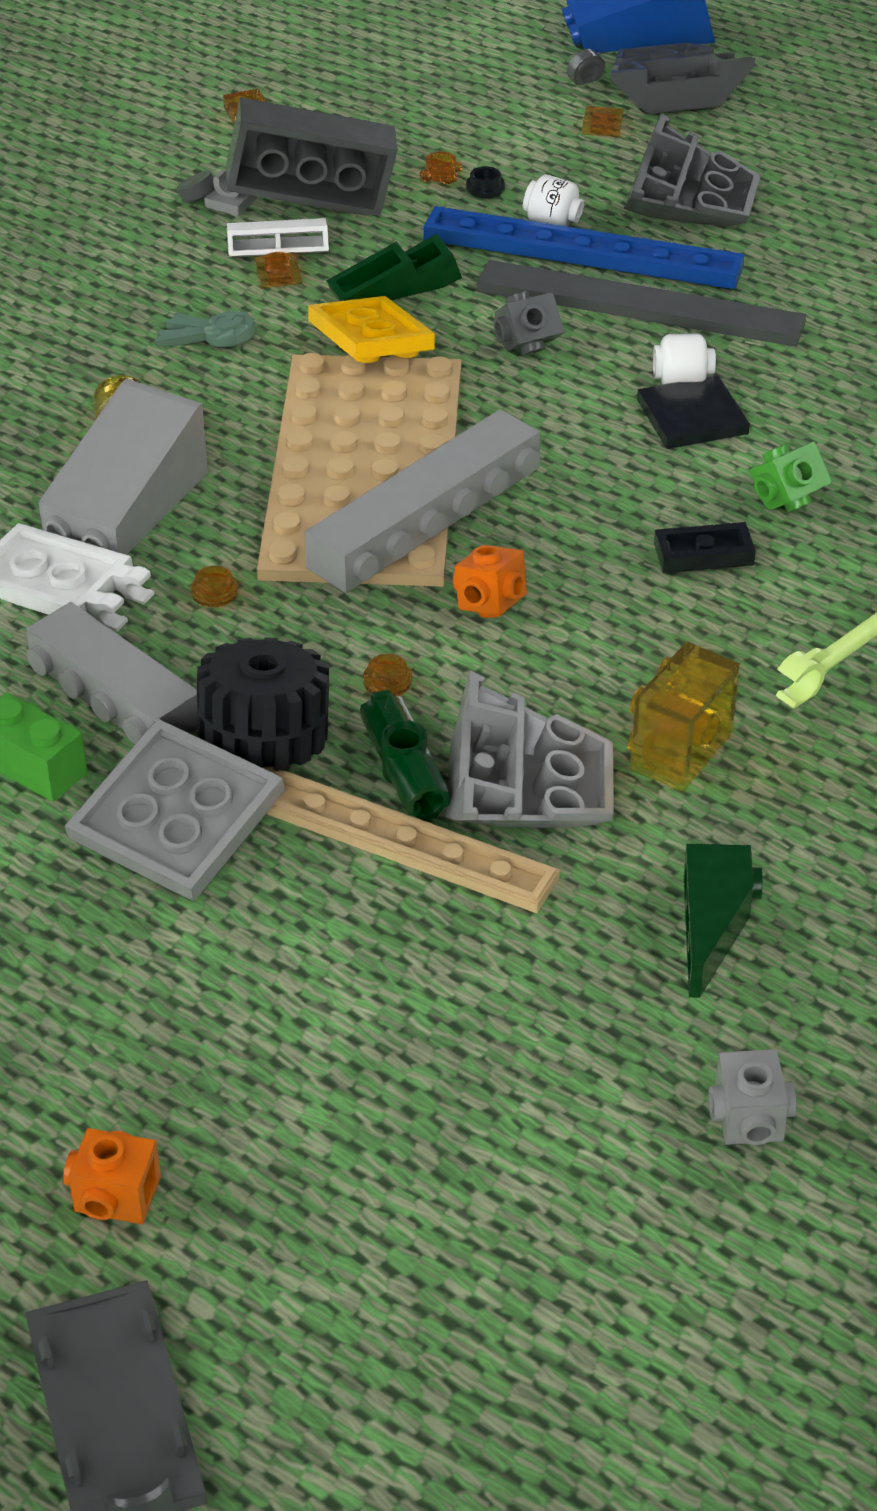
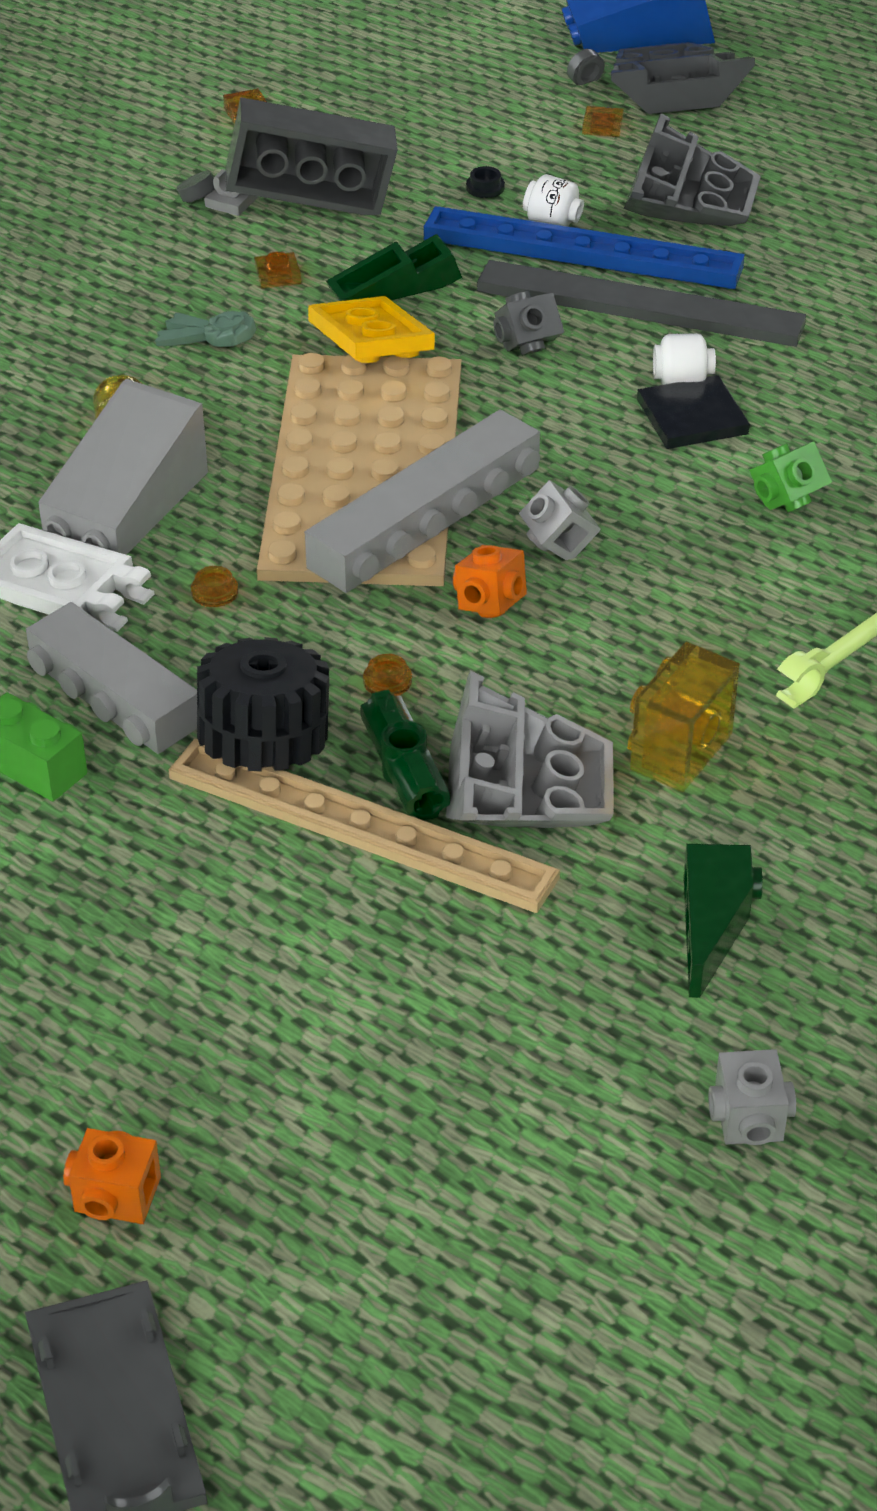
(175, 809): light grey plate -> none
(263, 247): white piece -> none
(441, 167): clear orange plate -> none
(559, 520): none -> light grey brick
(704, 547): black plate -> none

